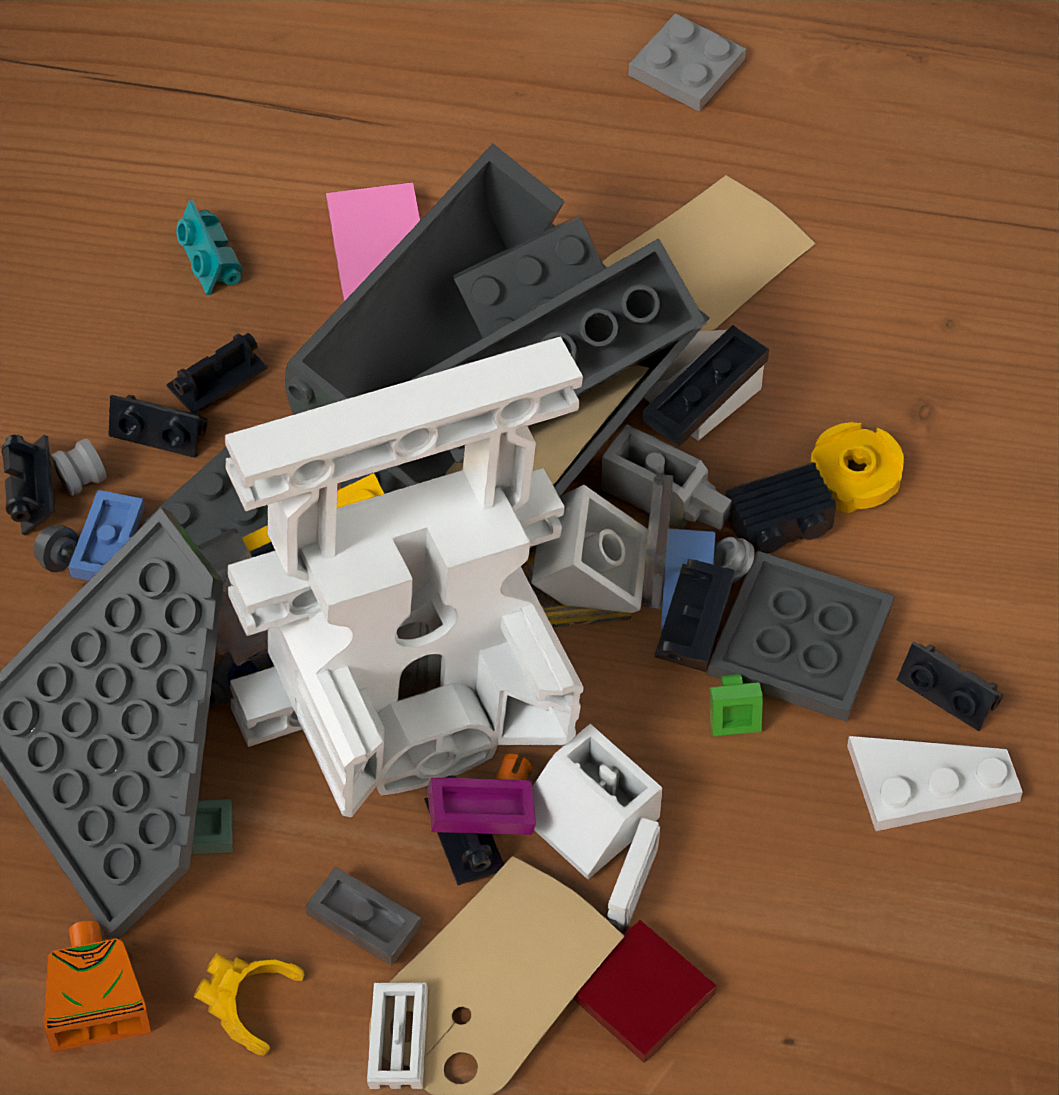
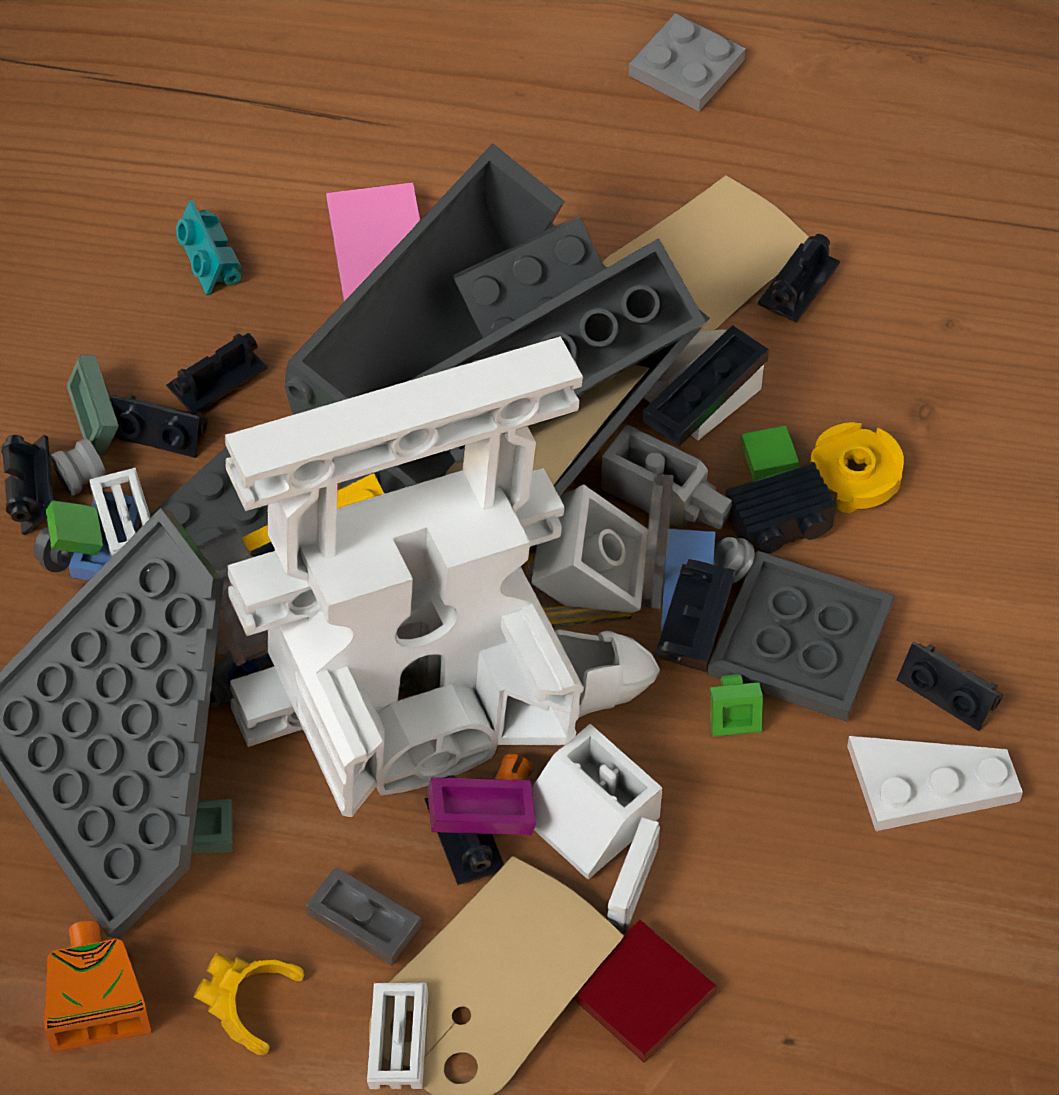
(74, 528): none -> bright green tile
(92, 403): none -> sand green tile
(114, 480): none -> white tile
(609, 668): none -> white helmet
(769, 451): none -> bright green tile
(800, 279): none -> black hinge

